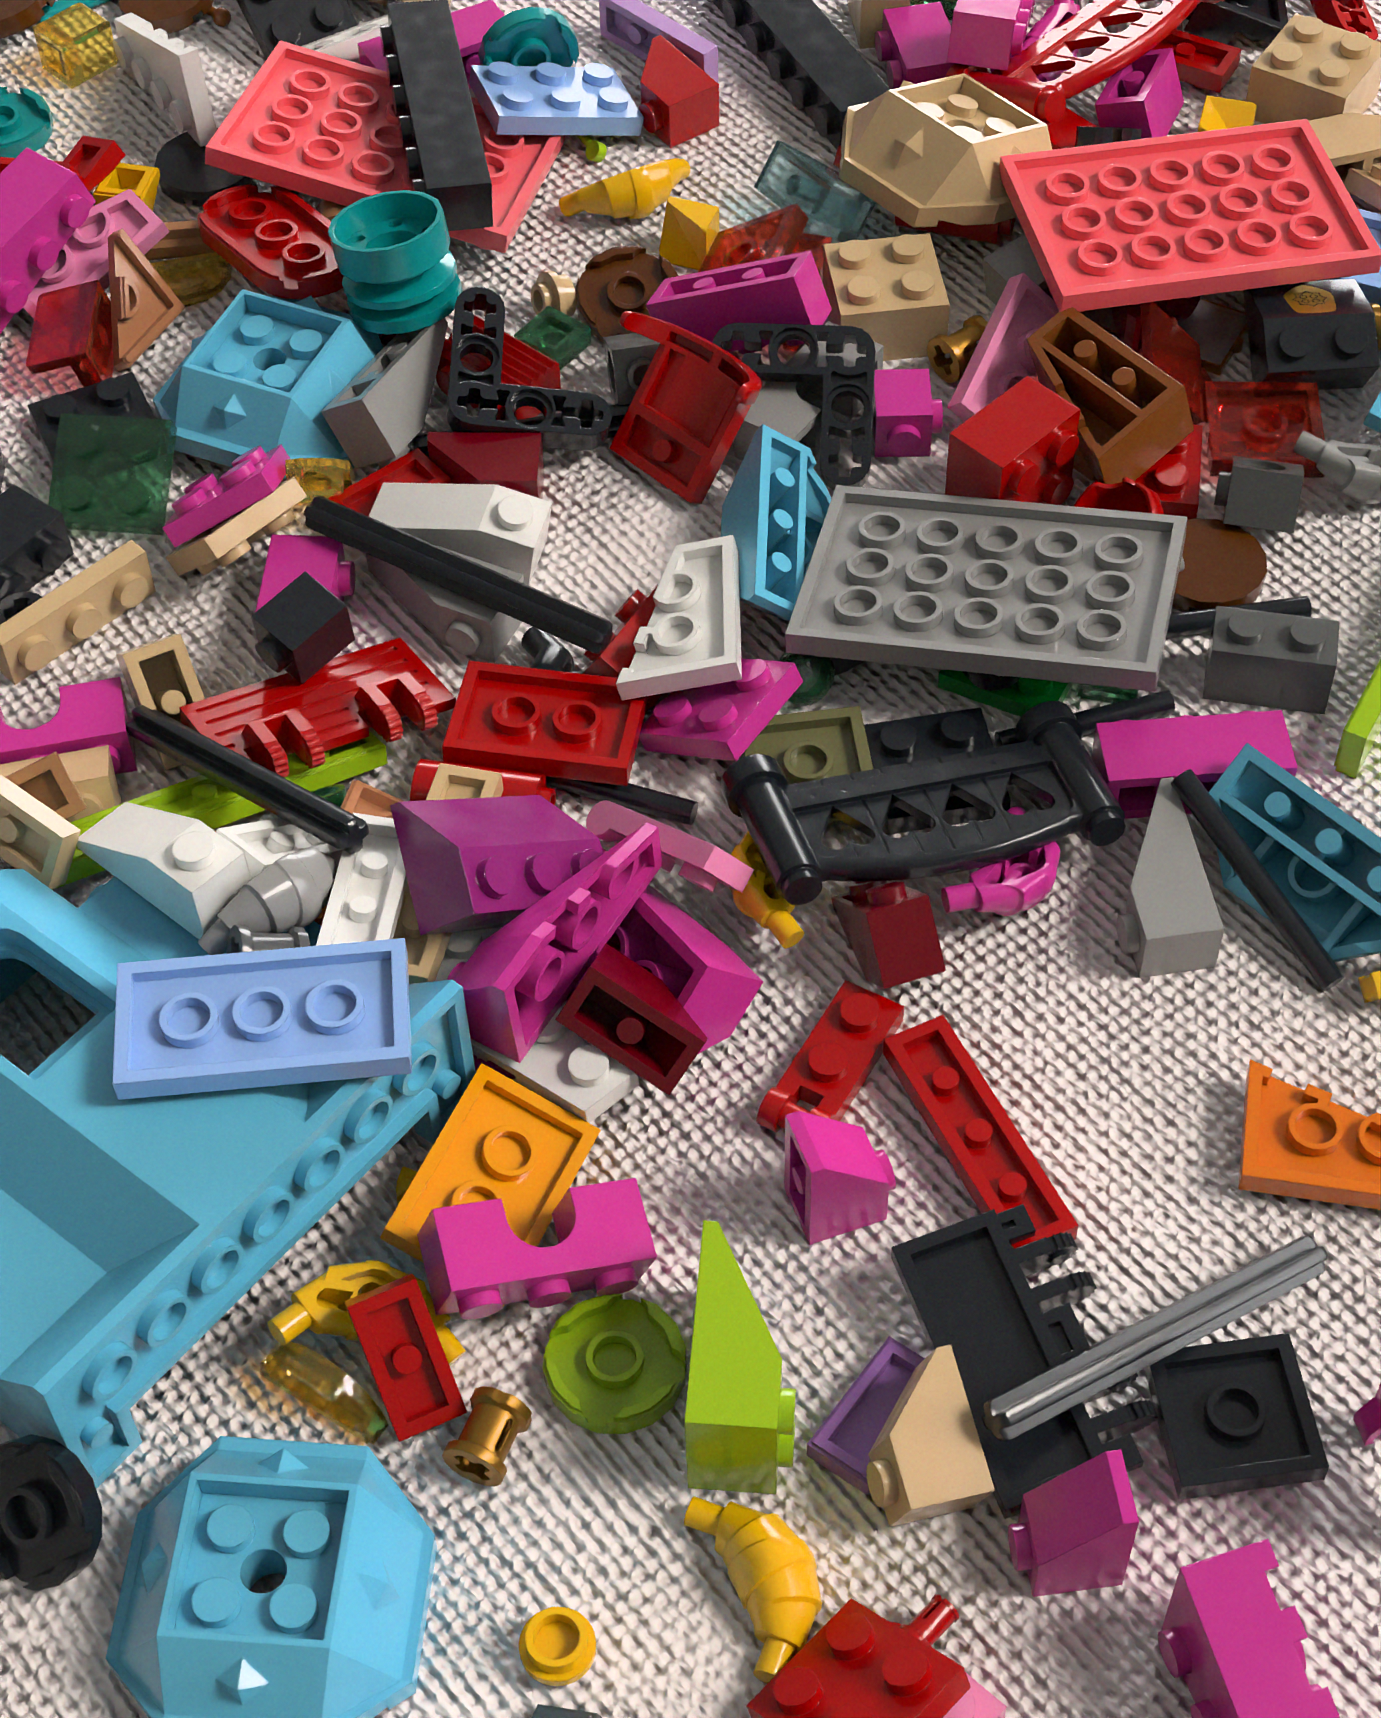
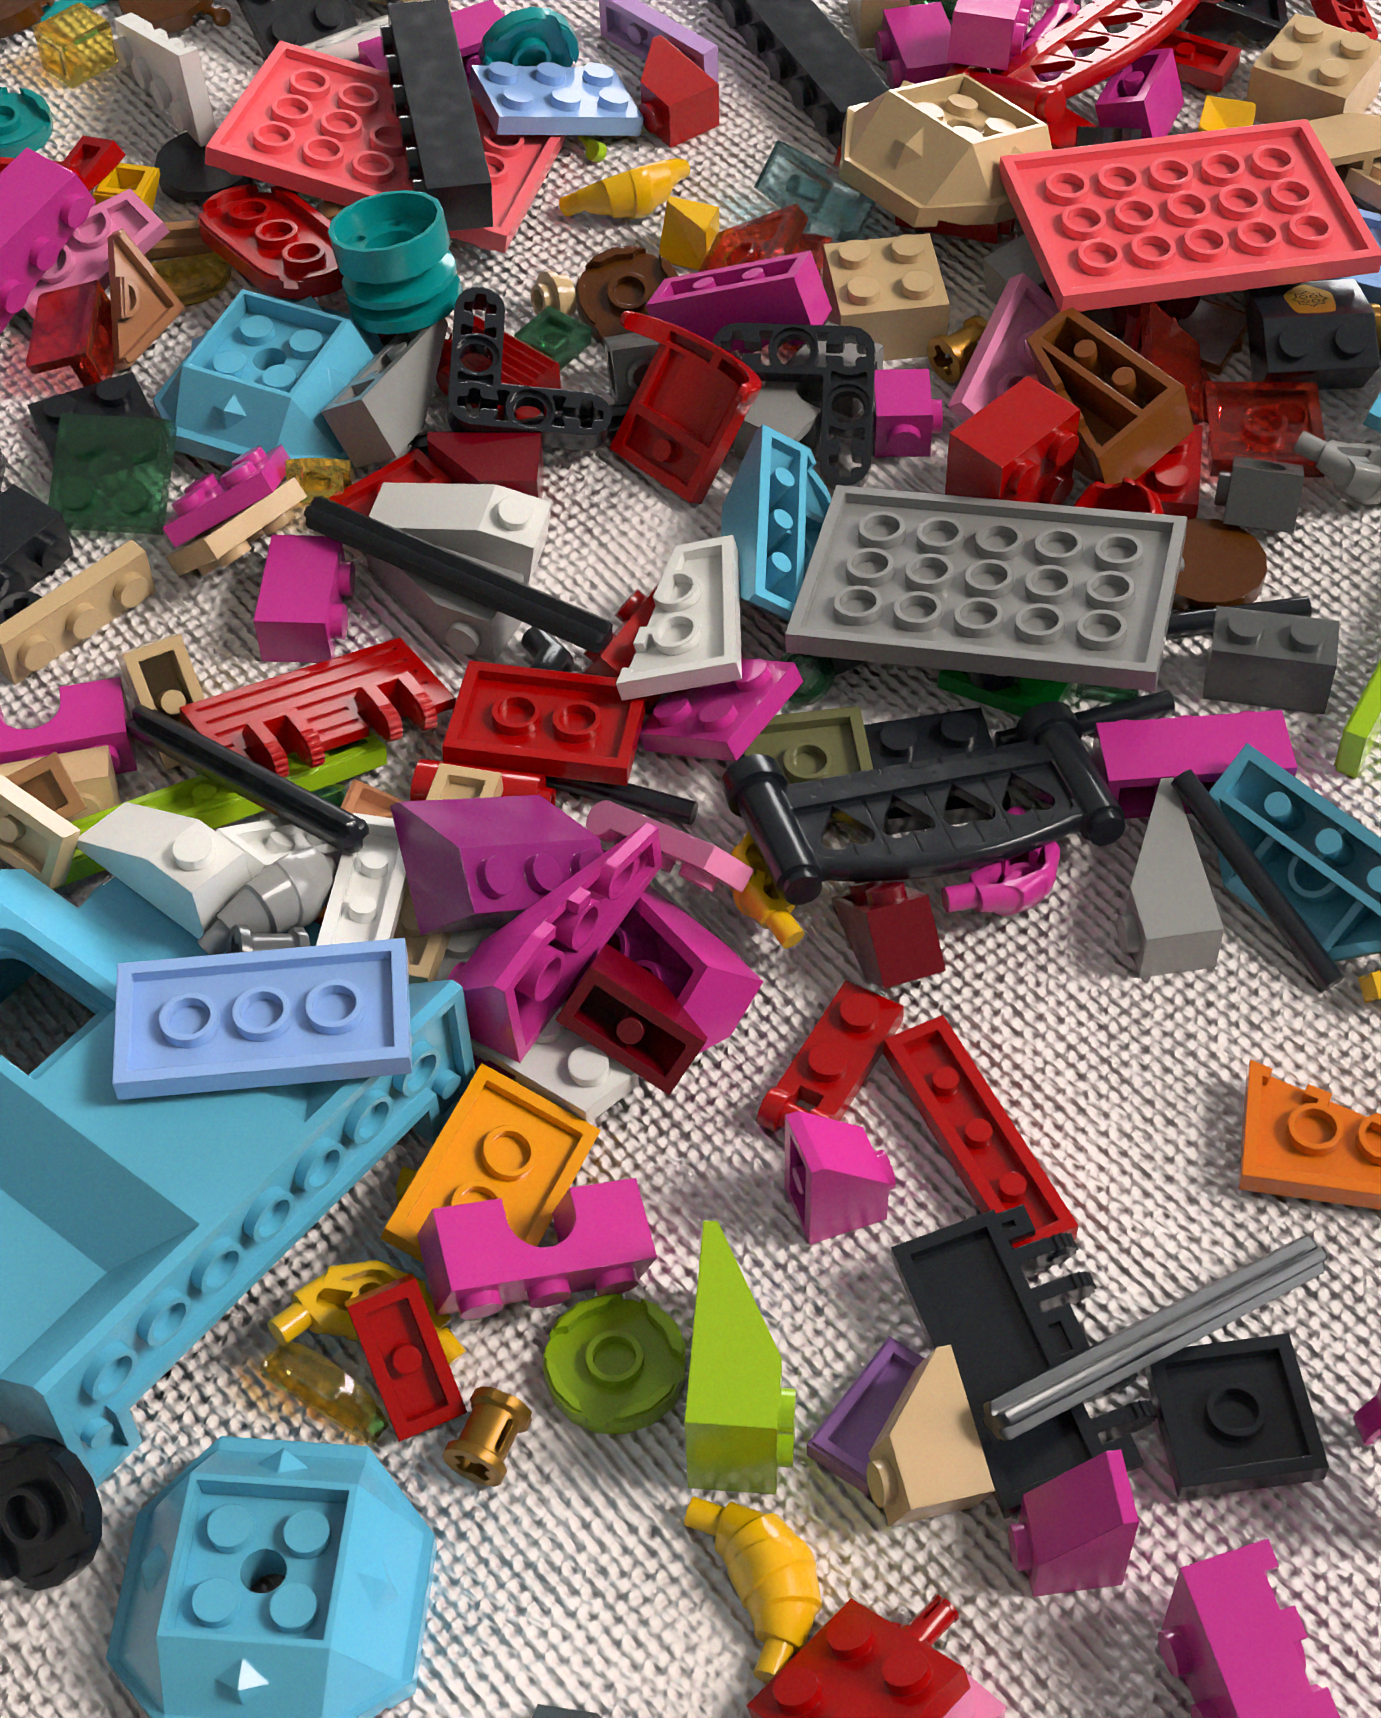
(302, 628): black brick -> none
(557, 1646): yellow plate -> none

